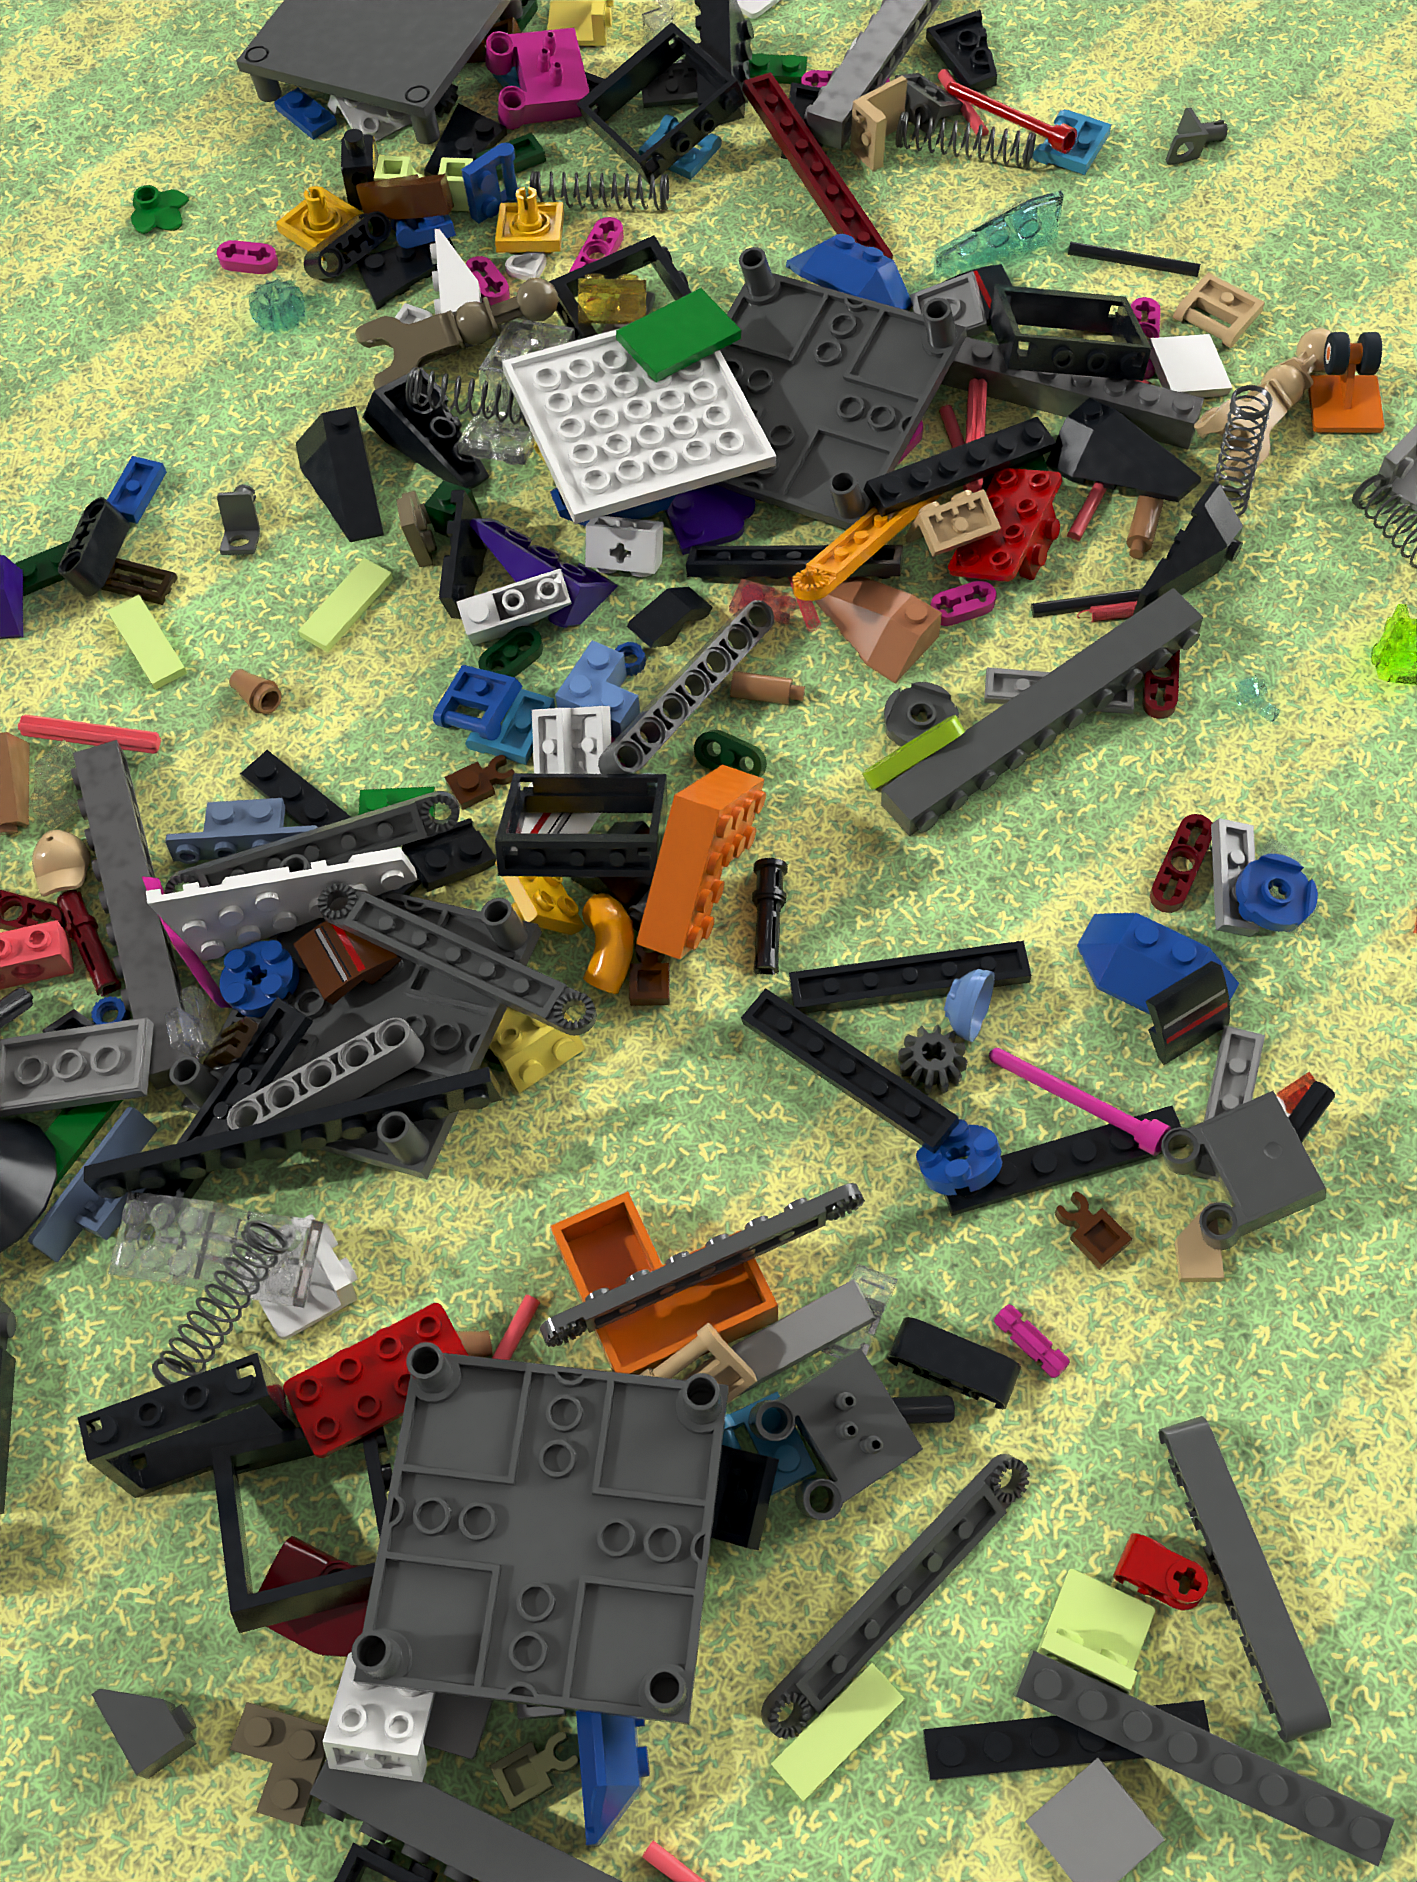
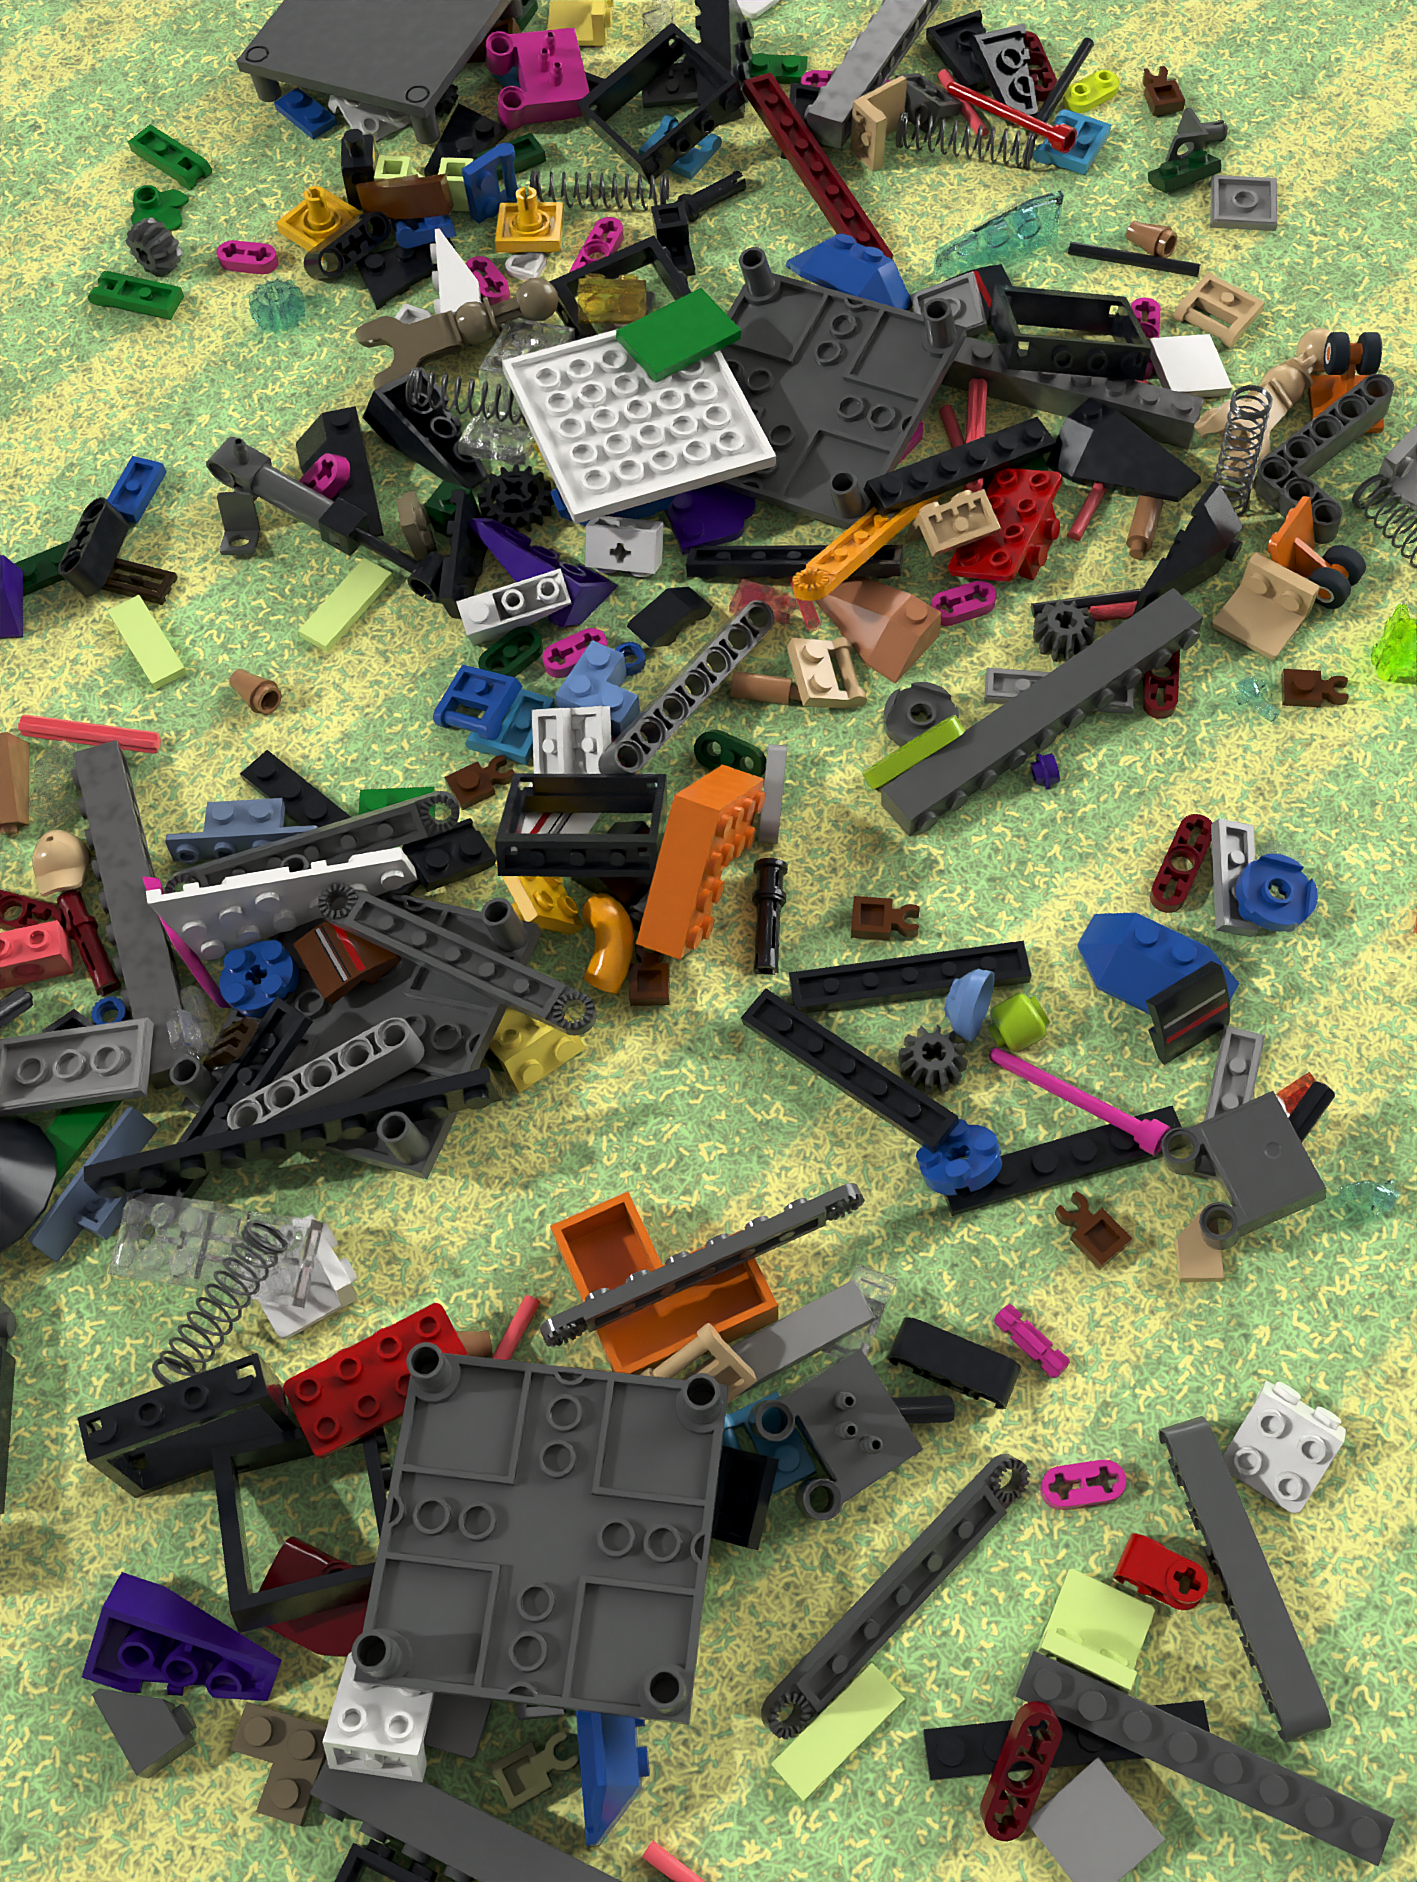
(136, 295): none -> green plate
(154, 246): none -> dark grey gear
(163, 1638): none -> dark purple wedge
(170, 156): none -> green plate
(327, 475): none -> dark pink beam
(338, 521): none -> piece
(515, 498): none -> black gear
(570, 650): none -> dark pink beam
(673, 232): none -> black slope
(711, 195): none -> black pin
(774, 790): none -> light grey beam
(816, 675): none -> tan plate
(875, 918): none -> reddish brown plate
(1005, 67): none -> wing
(1018, 1022): none -> lime head
(1024, 1792): none -> dark red beam
(1045, 73): none -> dark red beam
(1045, 770): none -> dark purple plate
(1063, 629): none -> dark grey gear
(1064, 81): none -> black bar
(1084, 1495): none -> dark pink beam
(1091, 91): none -> neon yellow plate
(1152, 238): none -> medium nougat cone
(1162, 95): none -> reddish brown plate
(1183, 172): none -> dark green plate
(1243, 202): none -> light grey tile
(1266, 607): none -> tan bracket
(1284, 1446): none -> white bracket
(1308, 689): none -> reddish brown plate
(1317, 445): none -> dark grey beam
(1333, 572): none -> plate
(1380, 1195): none -> clear light blue plate

